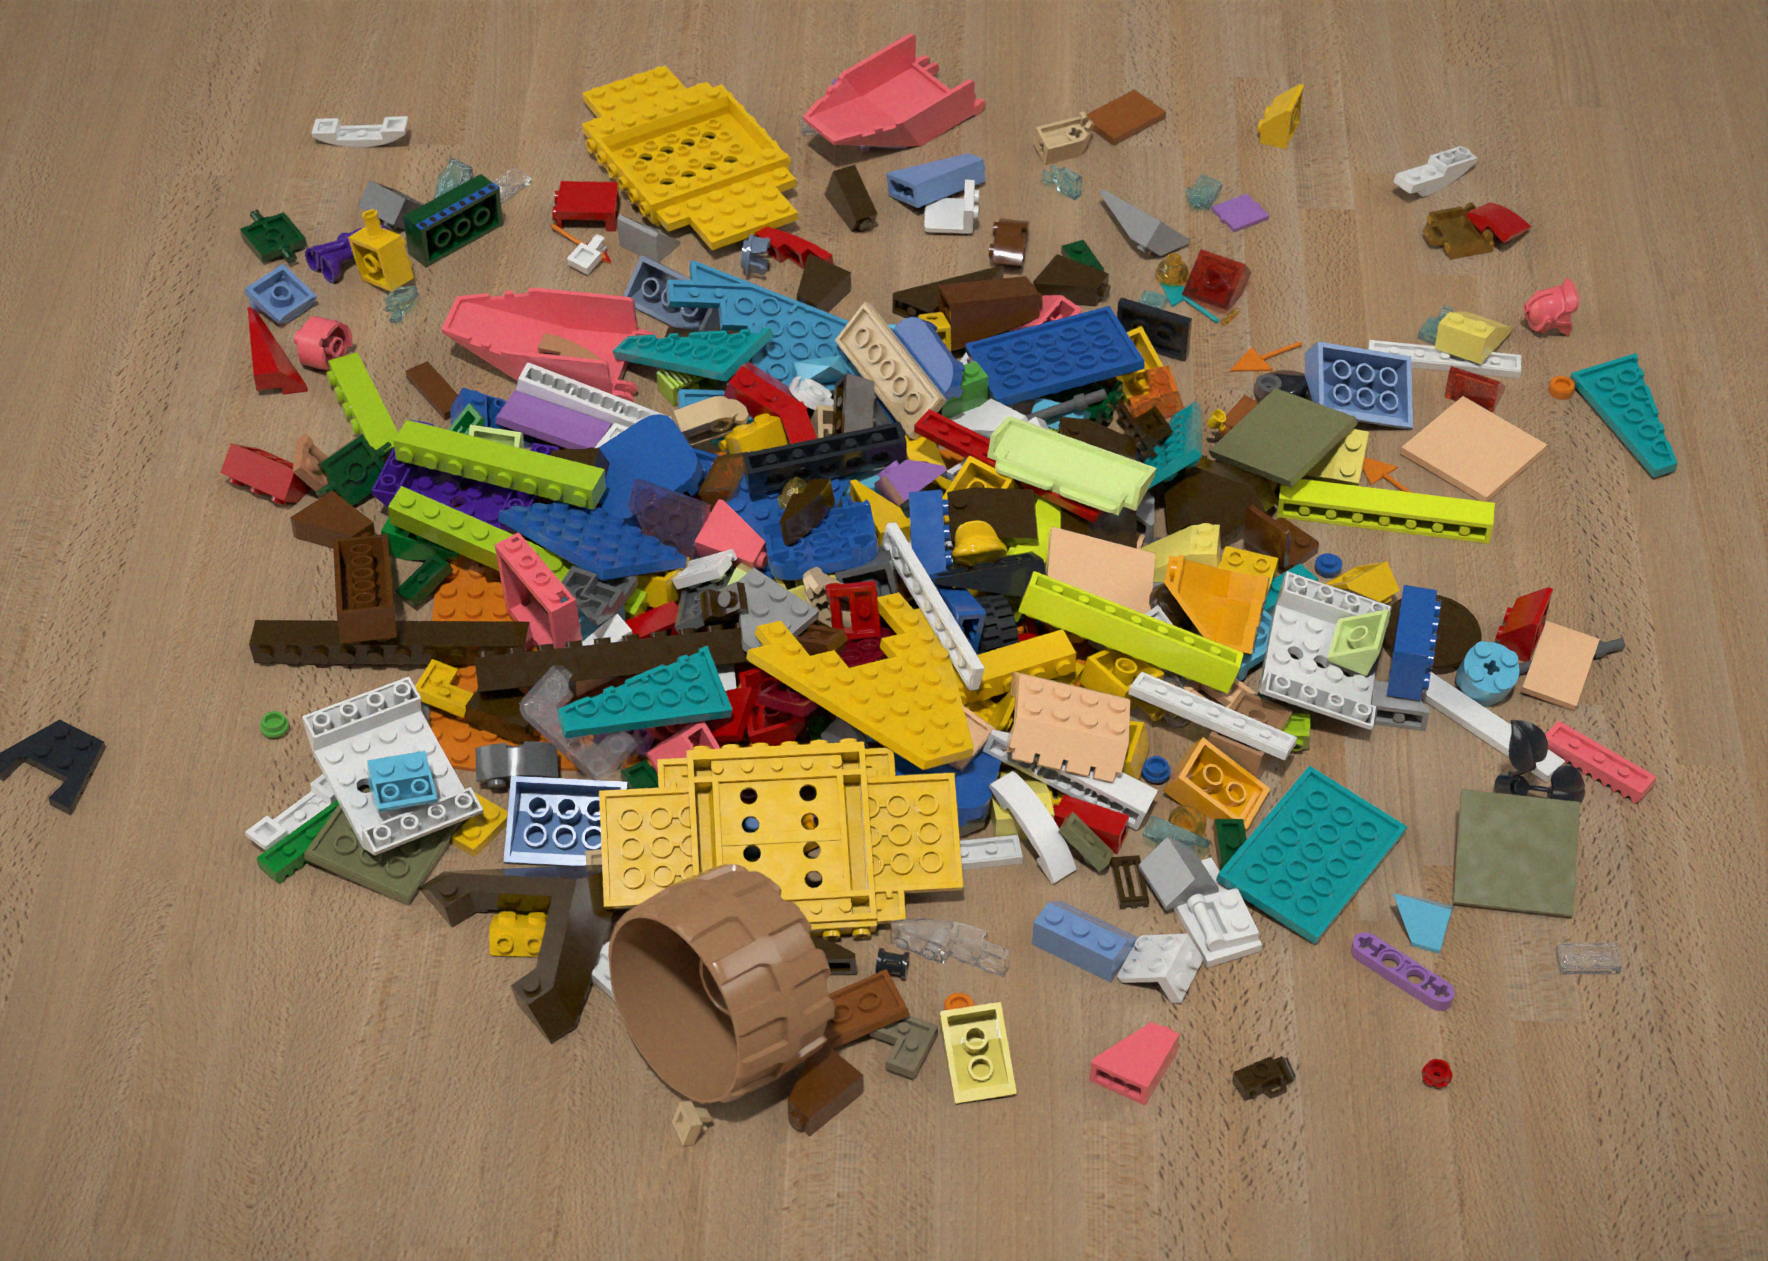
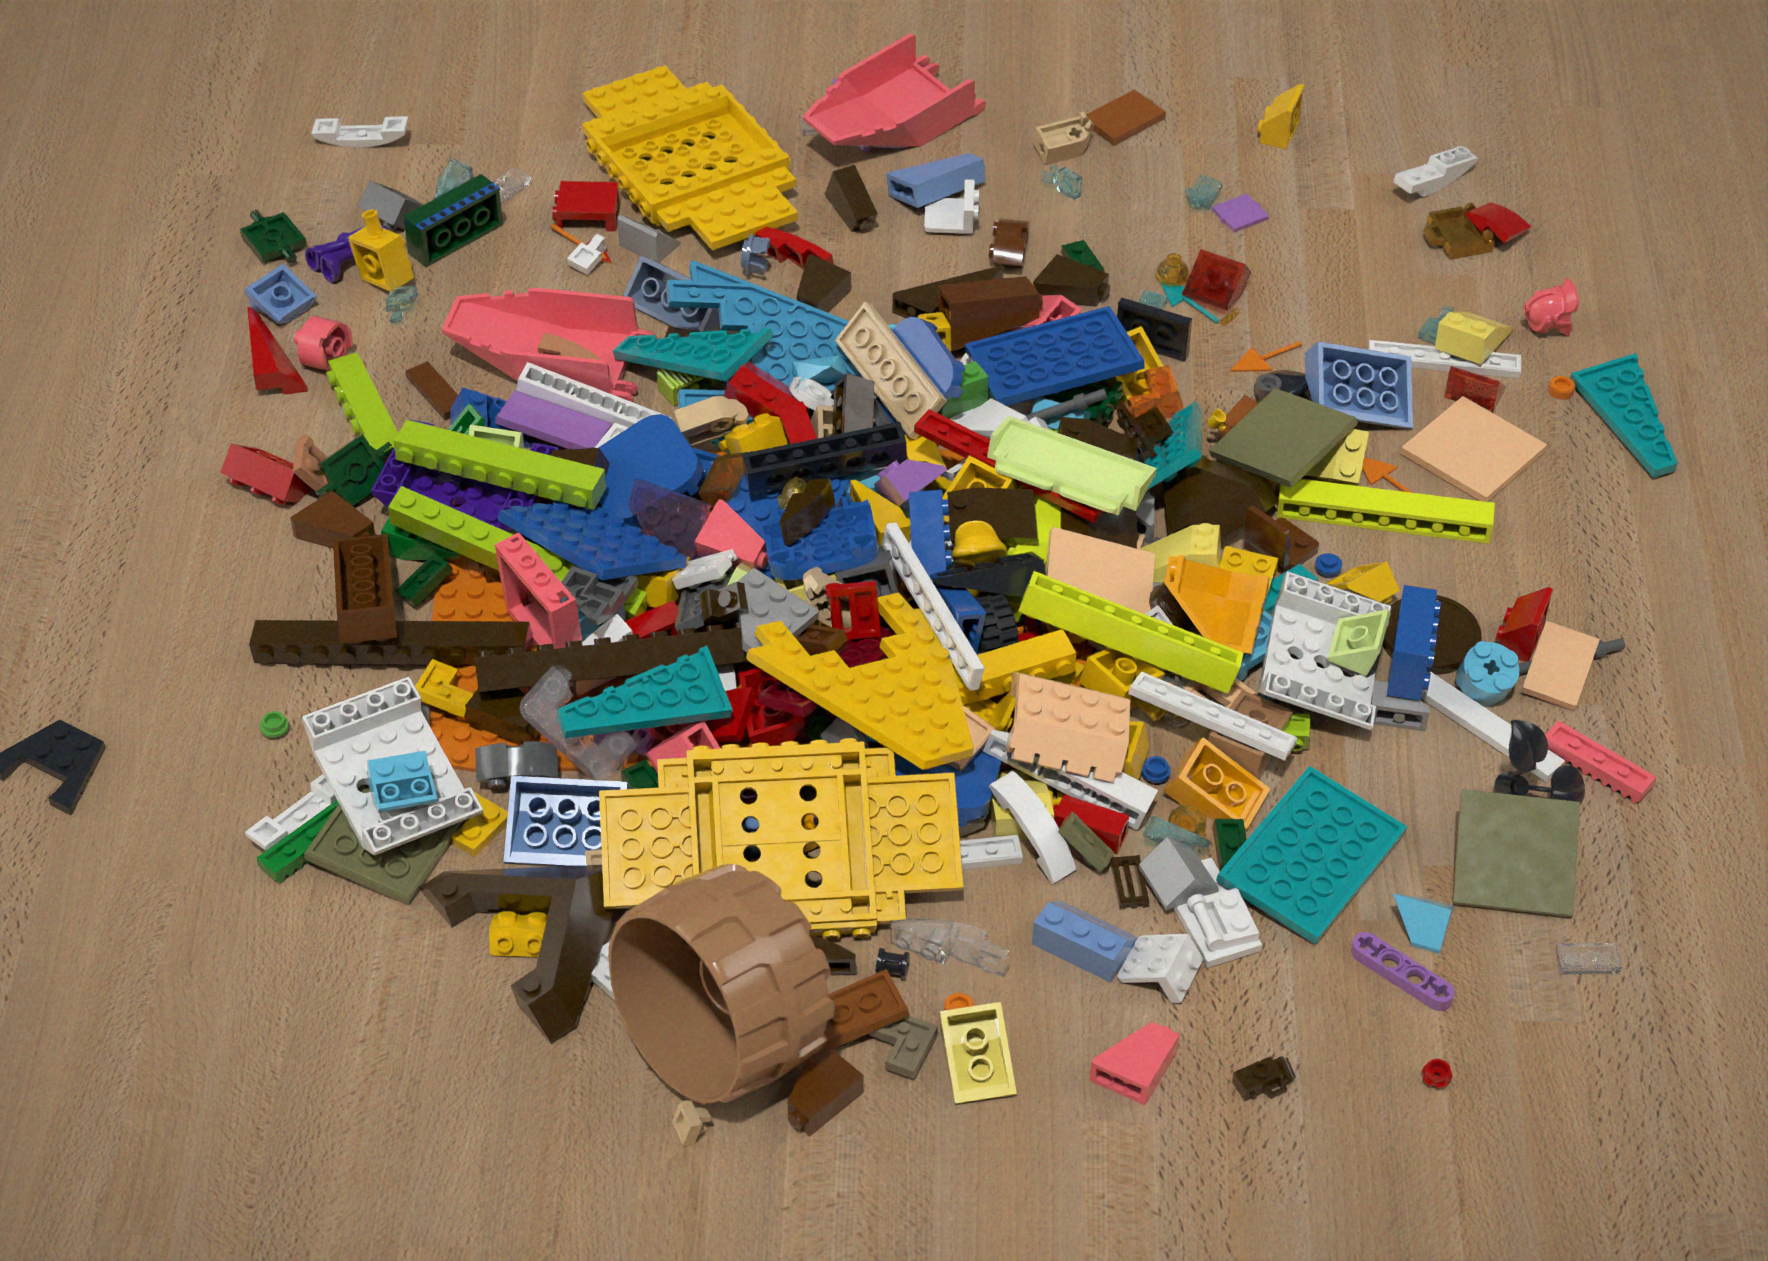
(1143, 228): light grey wedge -> none

